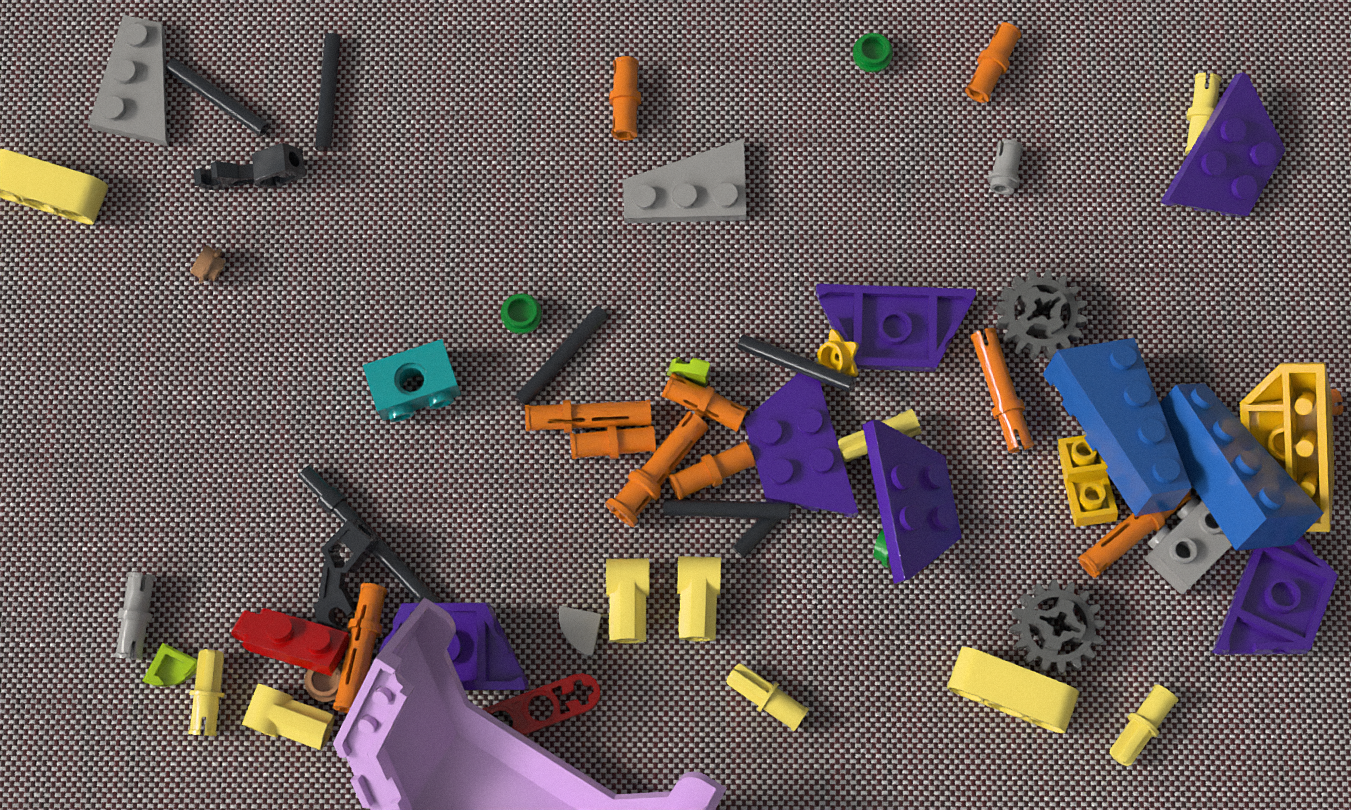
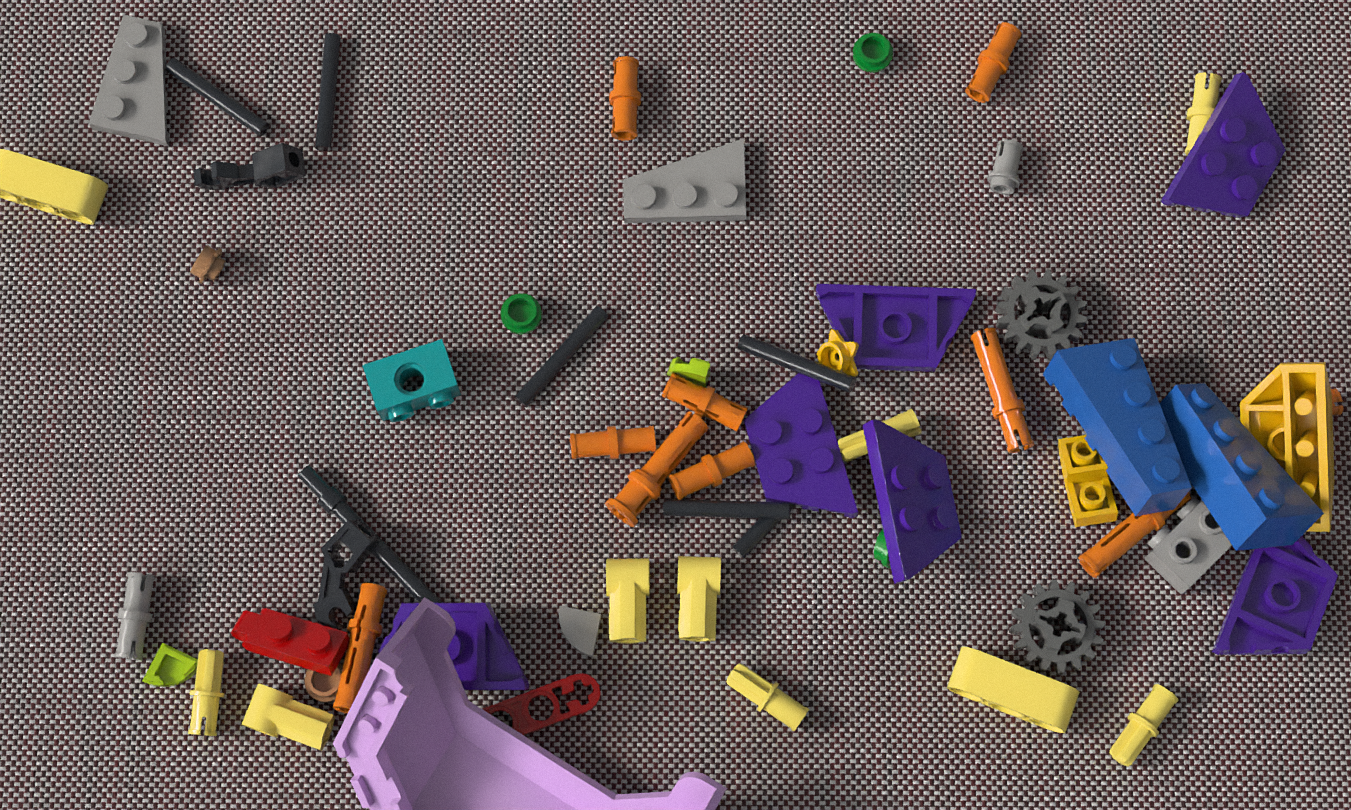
(587, 415): orange pin -> none

